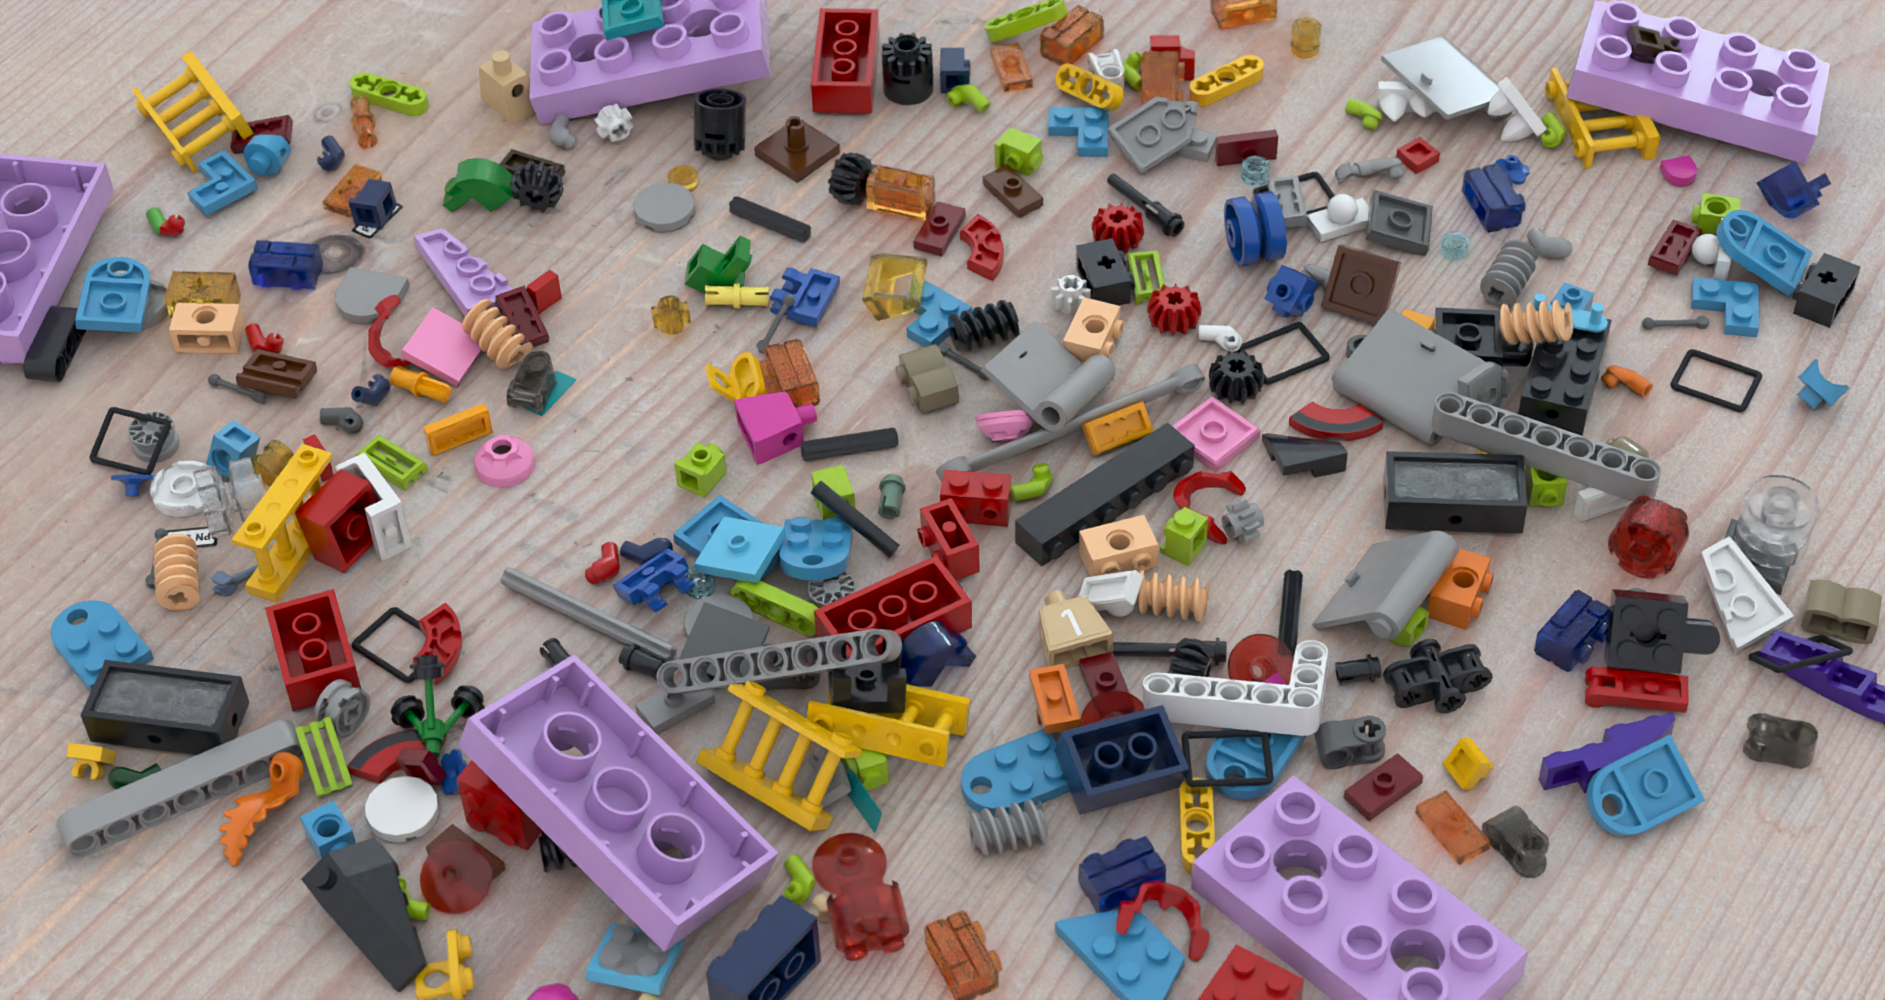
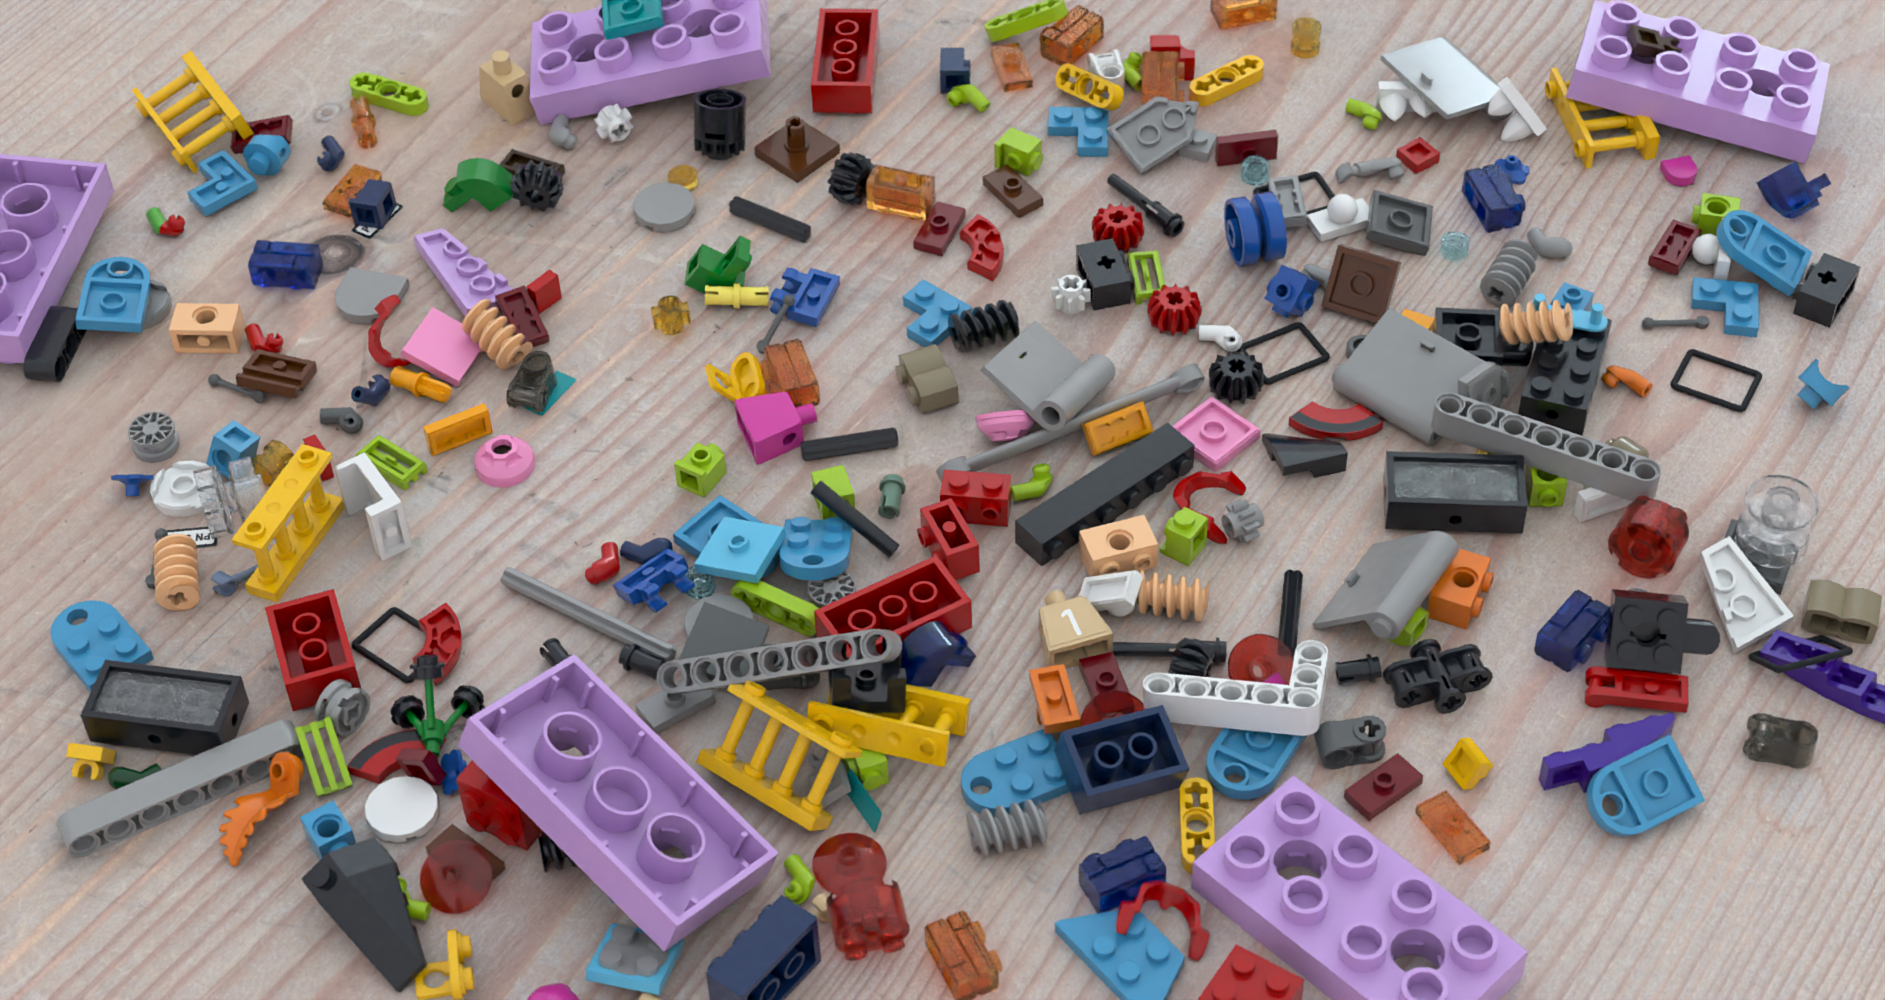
(93, 456): black piece -> none
(201, 288): clear yellow brick -> none
(337, 520): red brick -> none
(881, 280): clear yellow tile -> none
(907, 69): black gear -> none
(945, 350): dark grey hinge -> none
(1094, 329): light nougat brick -> none
(1228, 782): black piece -> none
(1518, 841): clear smoke piece -> none
(1555, 133): lime arm -> none

